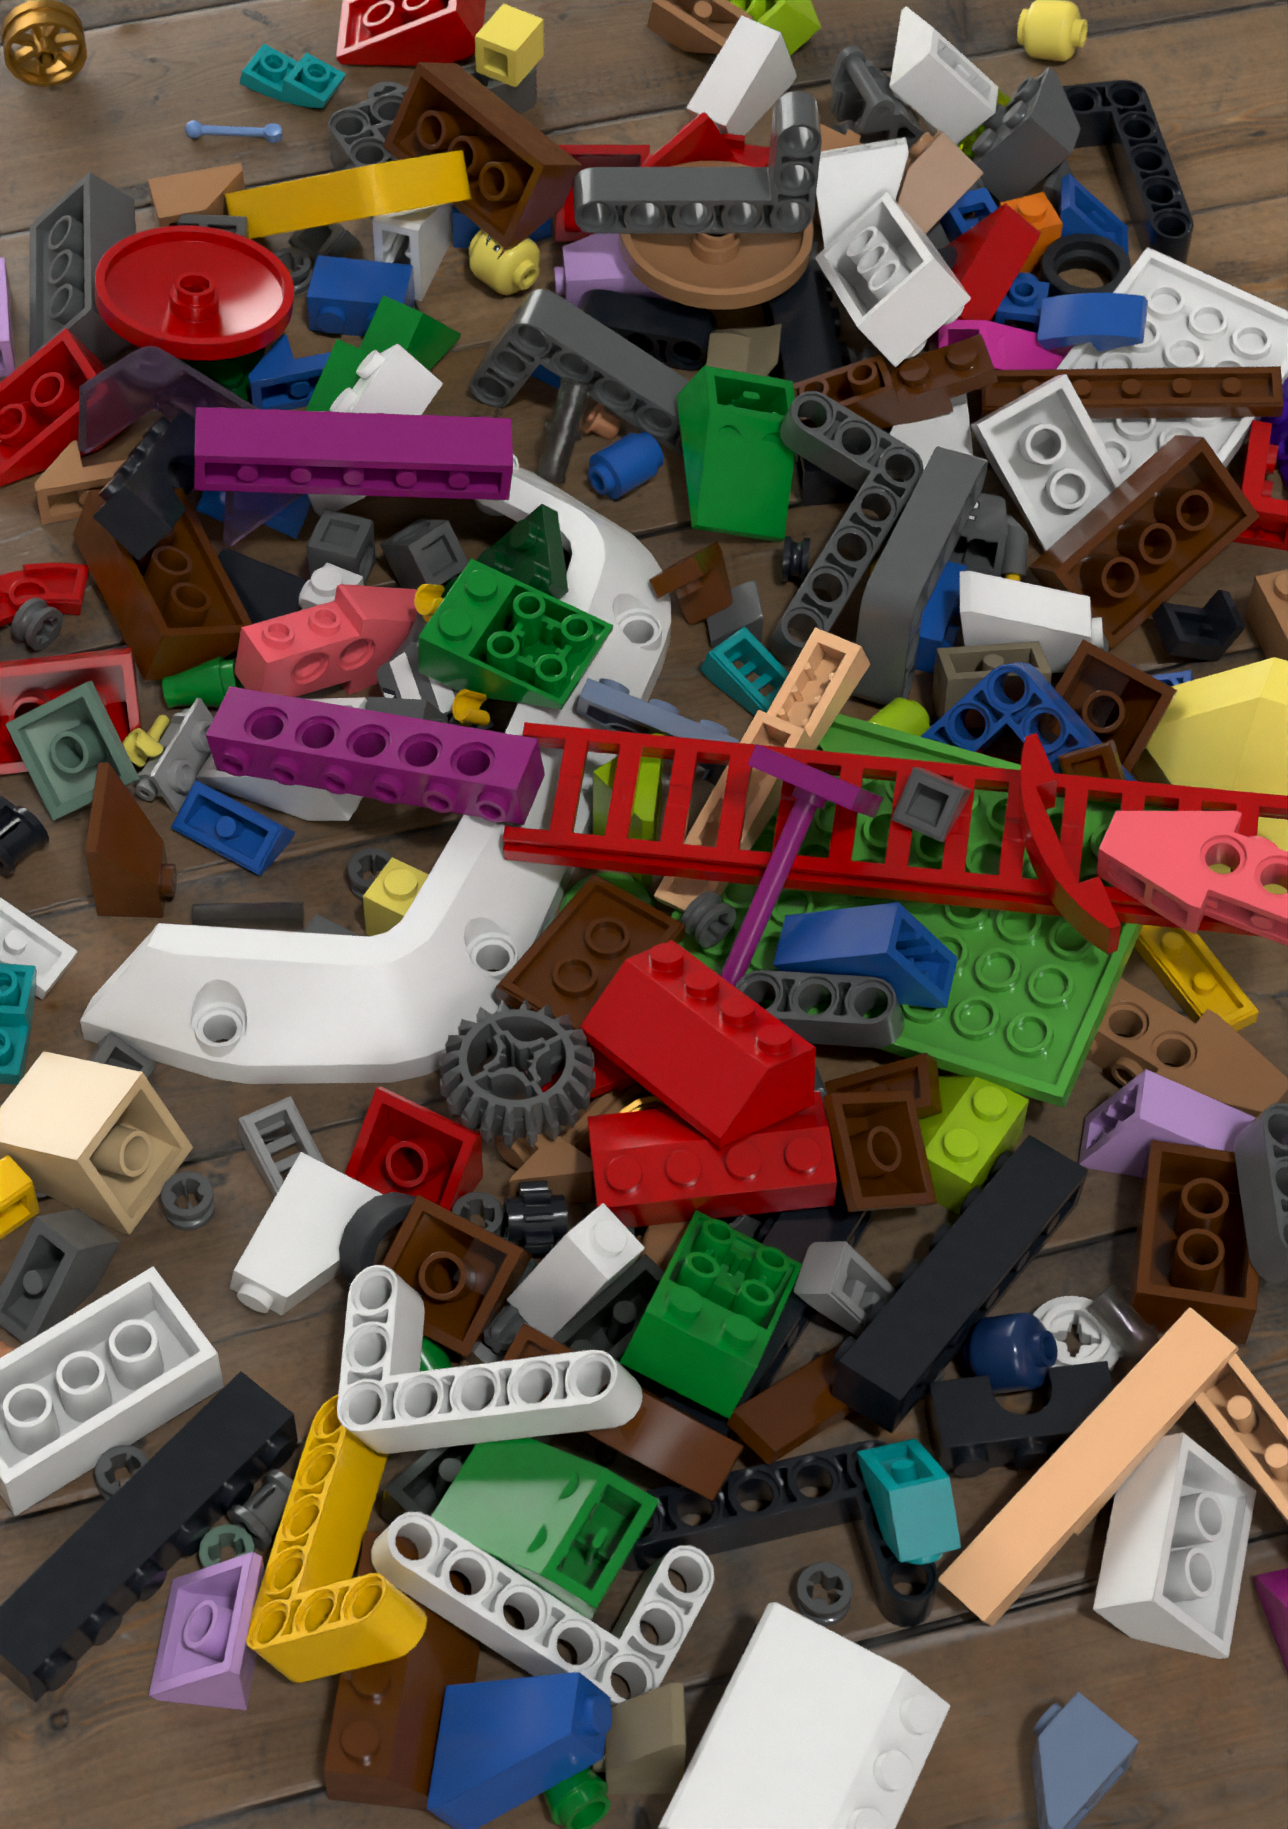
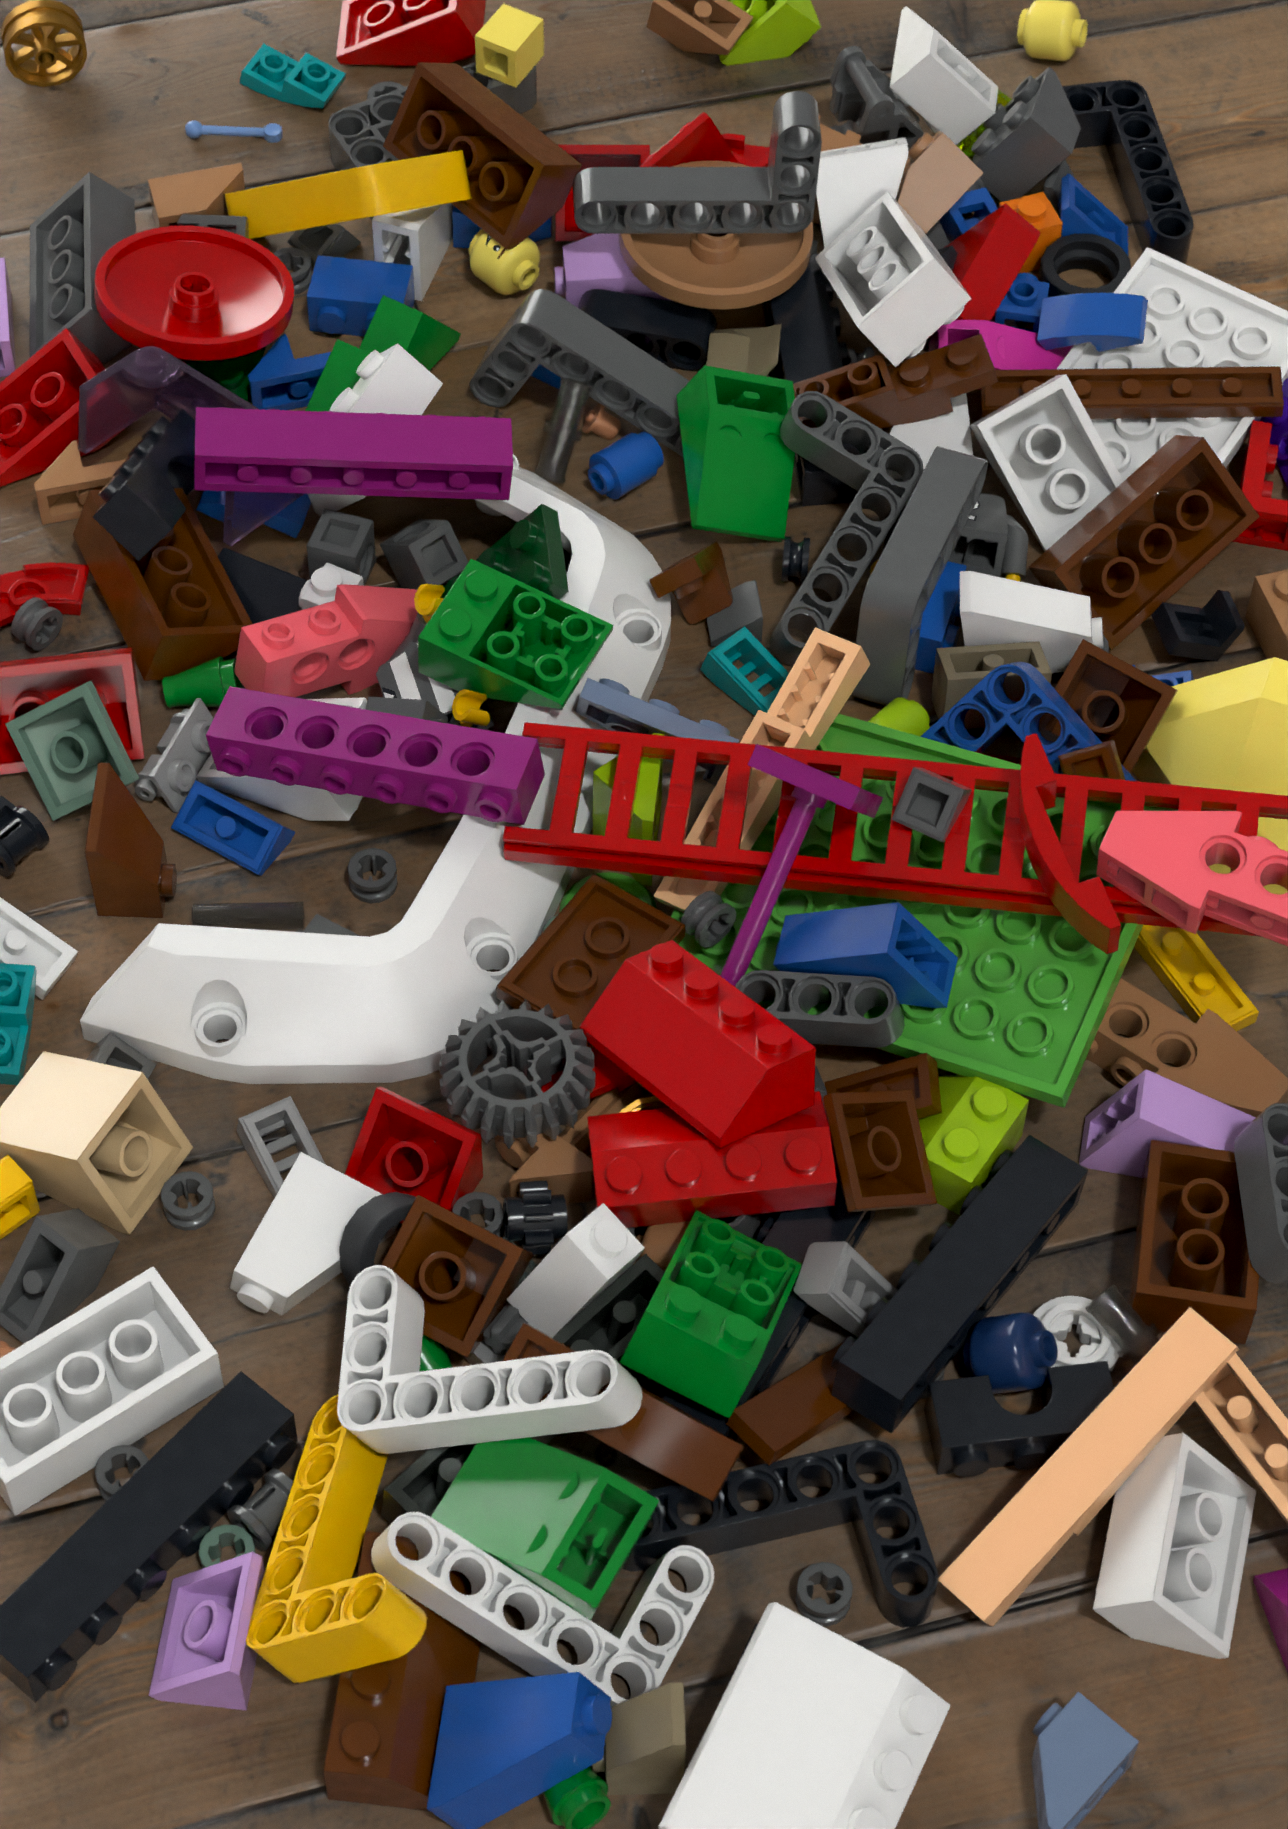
(141, 745): light yellow hand -> none
(391, 896): light yellow brick -> none
(744, 78): white slope -> none
(911, 1501): teal slope -> none

